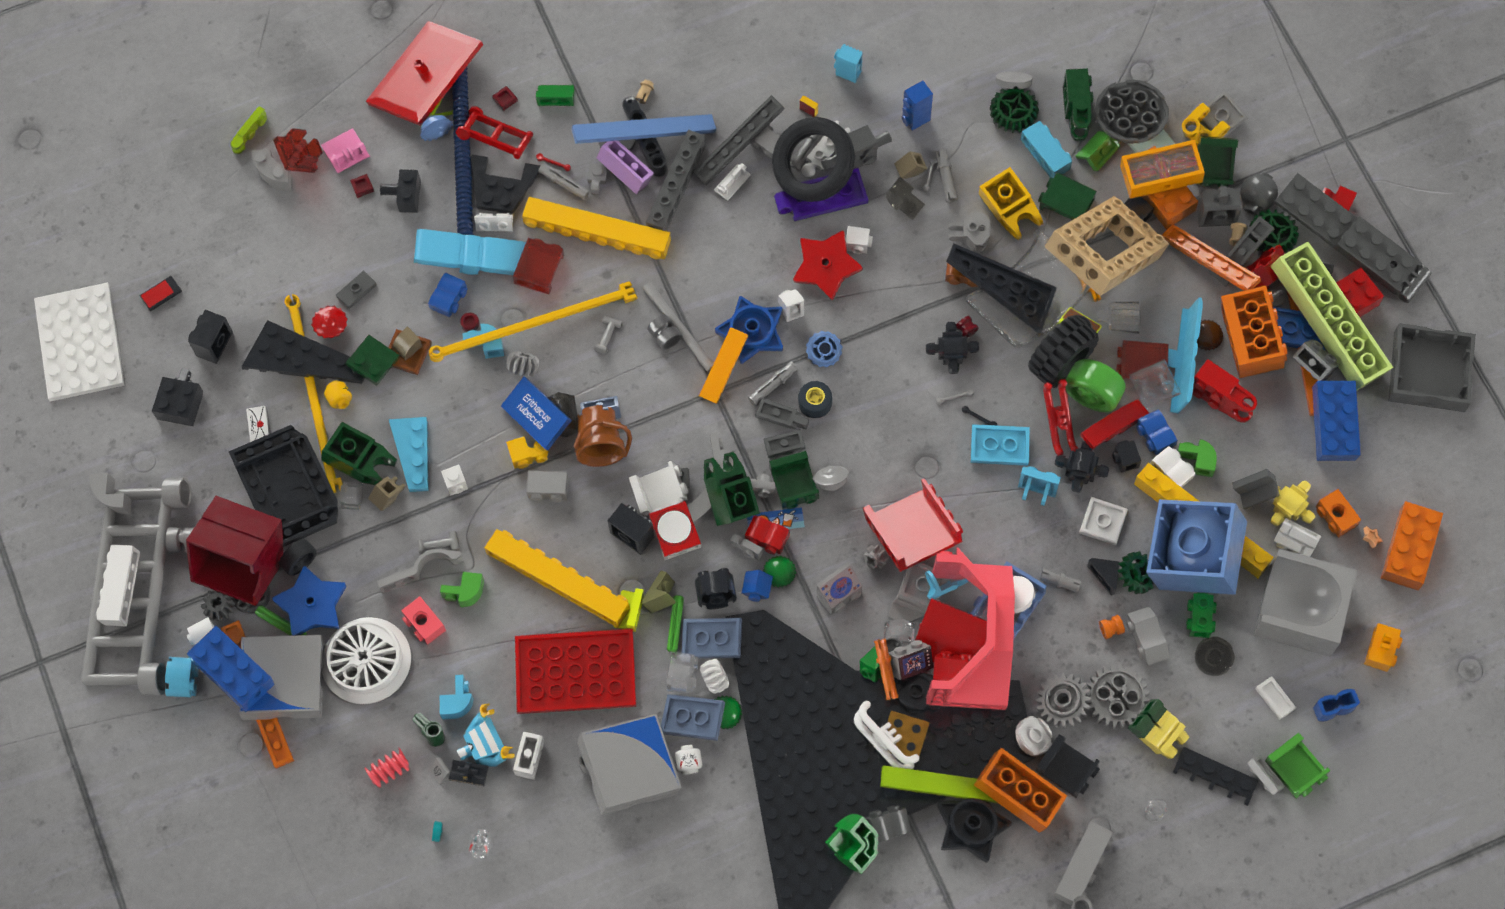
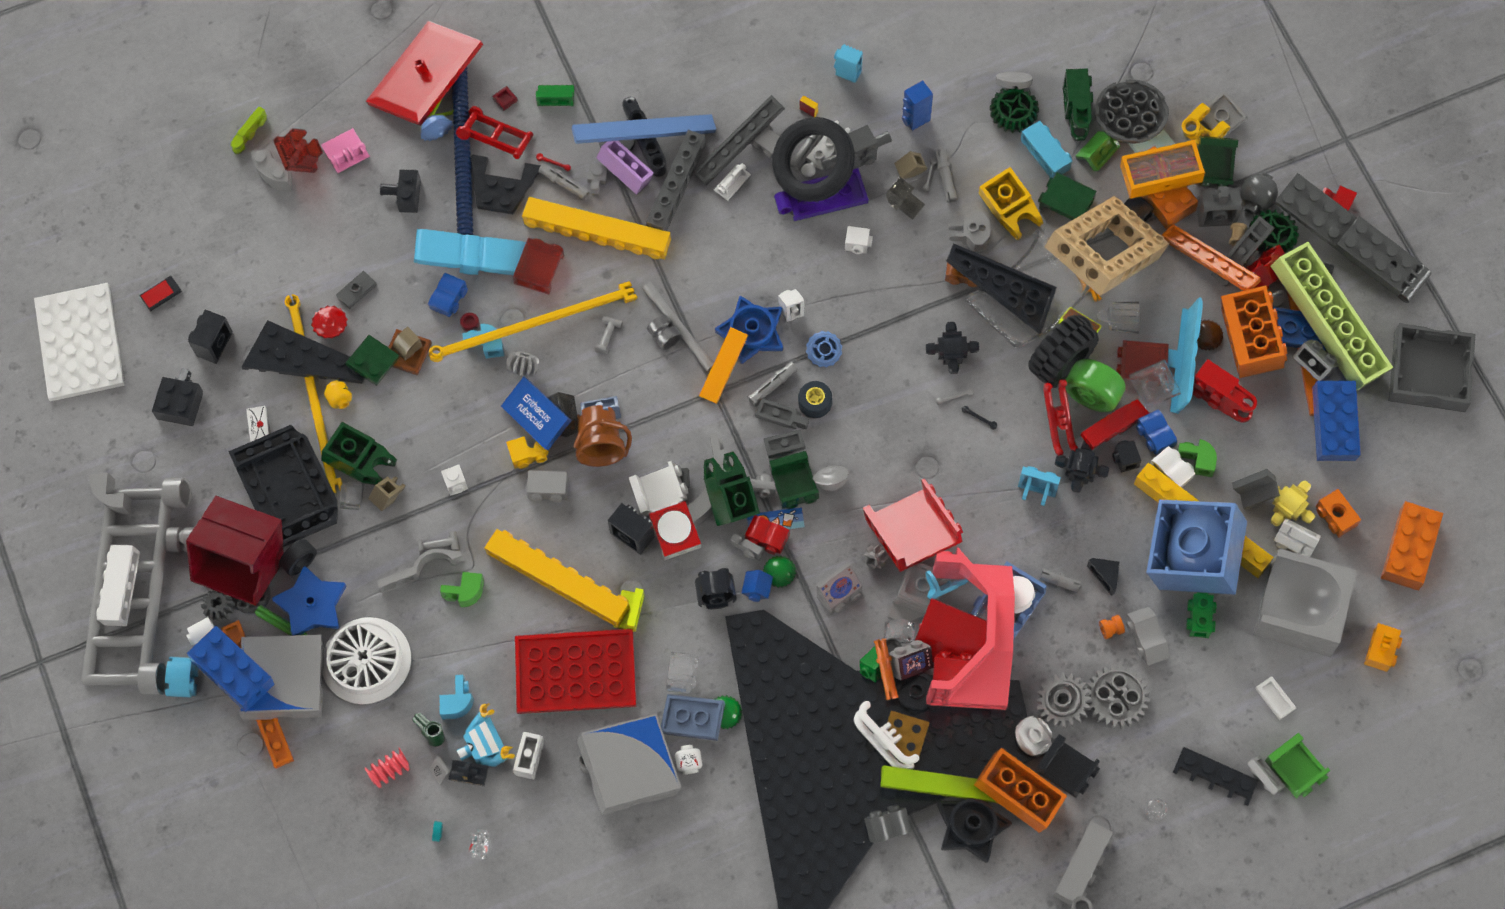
(362, 185): dark red tile -> none
(412, 447): medium azure wing -> none
(418, 610): coral brick -> none
(488, 222): white hinge -> none
(645, 89): tan pin -> none
(658, 594): olive slope -> none
(675, 624): bright green axle -> none
(712, 637): sand blue tile -> none
(714, 676): white gear -> none
(828, 276): red plate -> none
(854, 842): green brick -> none
(967, 327): dark red wheel -> none
(1000, 445): medium azure plate -> none
(1103, 521): white tile -> none
(1135, 573): dark green gear -> none
(1159, 729): light yellow hips -> none
(1214, 656): clear smoke tile -> none
(1333, 705): blue brick -> none
(1360, 292): red brick -> none
(1371, 537): light nougat piece -> none

